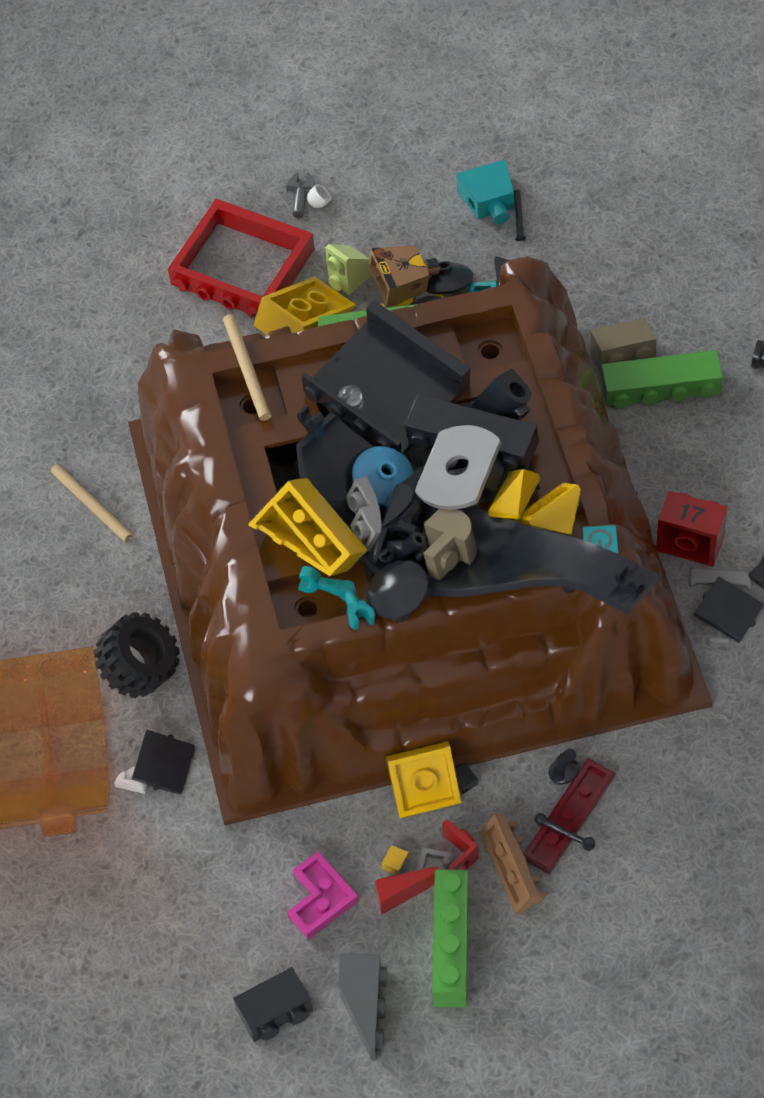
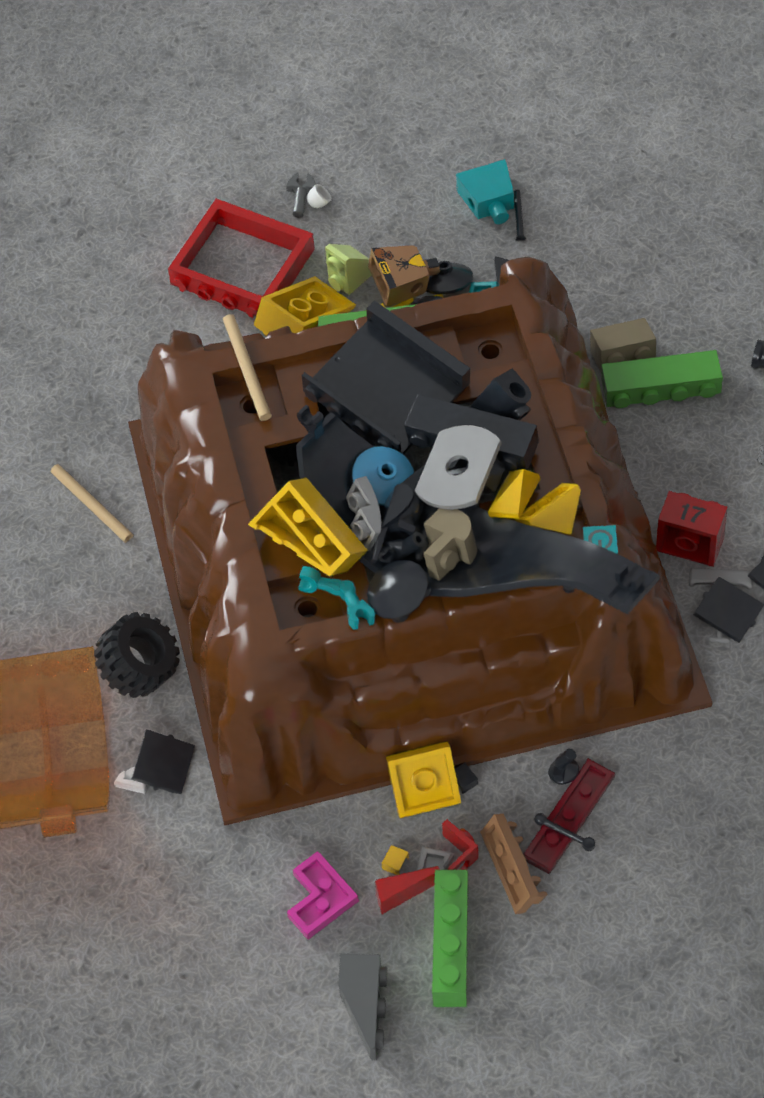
(273, 1004): black brick -> none
(355, 398): clear hinge -> none

